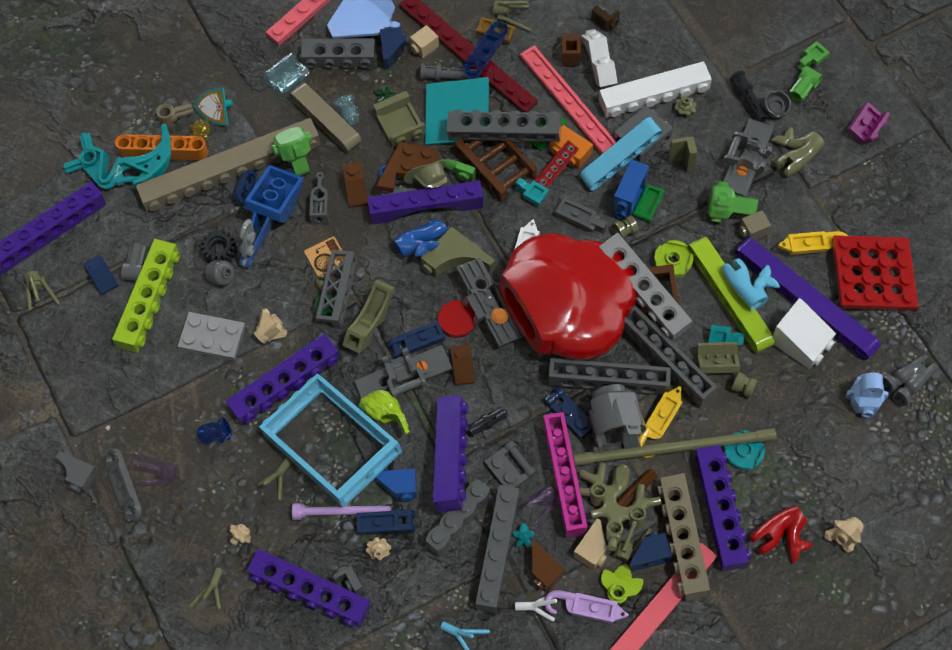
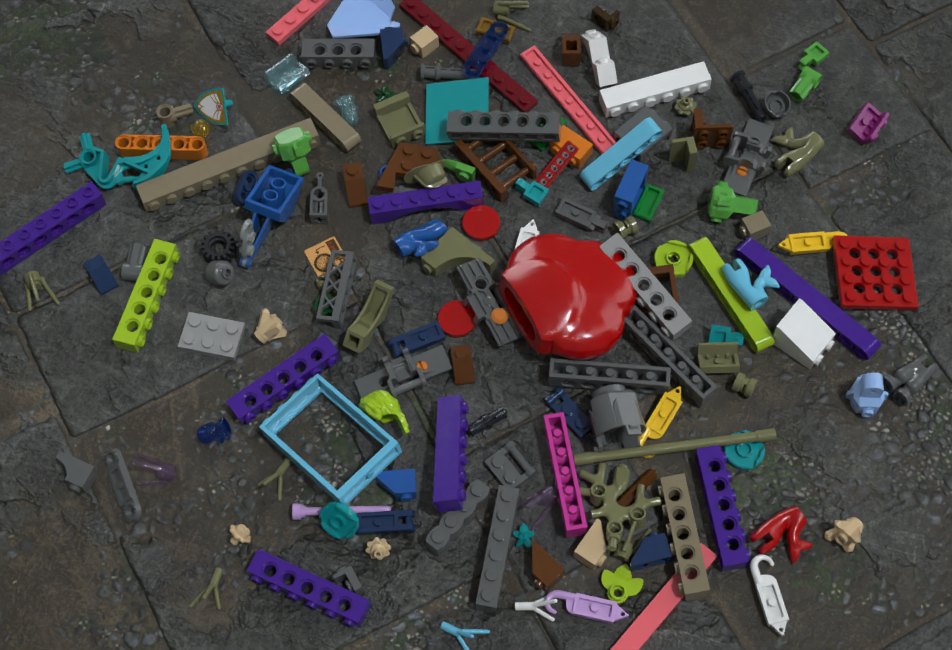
(339, 520): none -> teal tile
(481, 223): none -> red tile
(709, 135): none -> reddish brown bracket
(769, 596): none -> white plate

